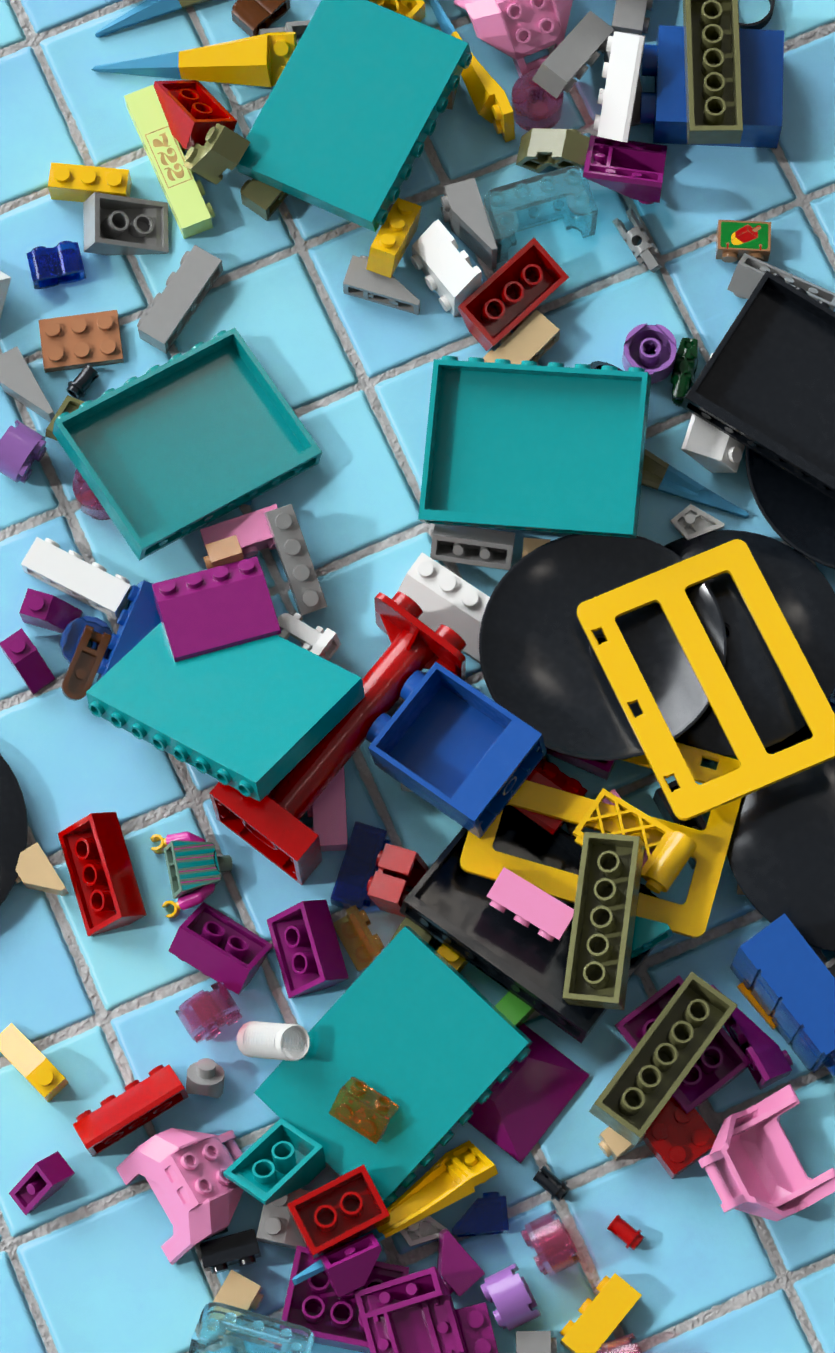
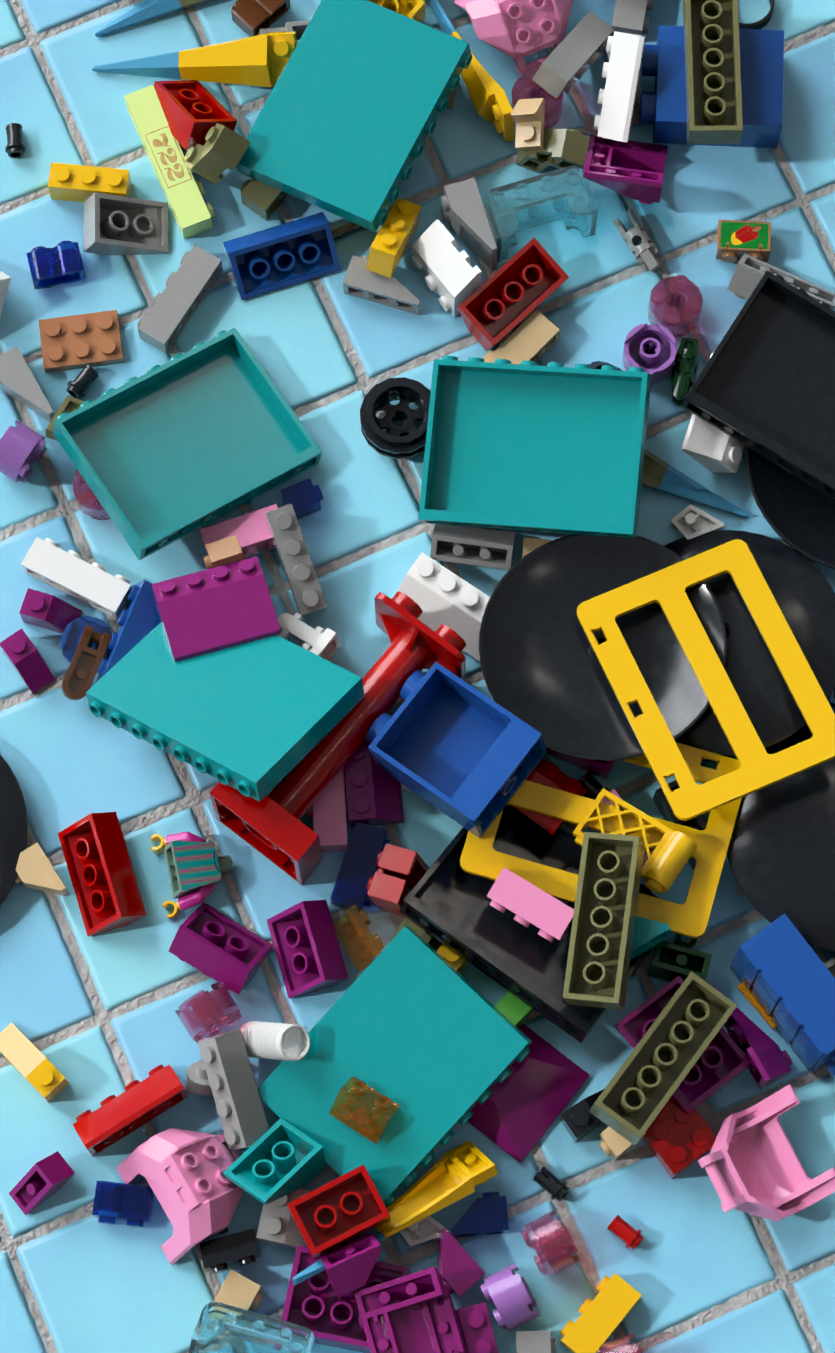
(14, 140): none -> black pin
(123, 1202): none -> clear blue brick
(233, 1088): none -> light grey brick
(282, 255): none -> blue slope
(303, 497): none -> clear blue brick
(370, 792): none -> magenta slope
(402, 440): none -> black wheel
(529, 120): none -> tan slope
(579, 1120): none -> black slope
(590, 783): none -> black bush
(664, 301): none -> clear pink brick
(678, 960): none -> dark green brick

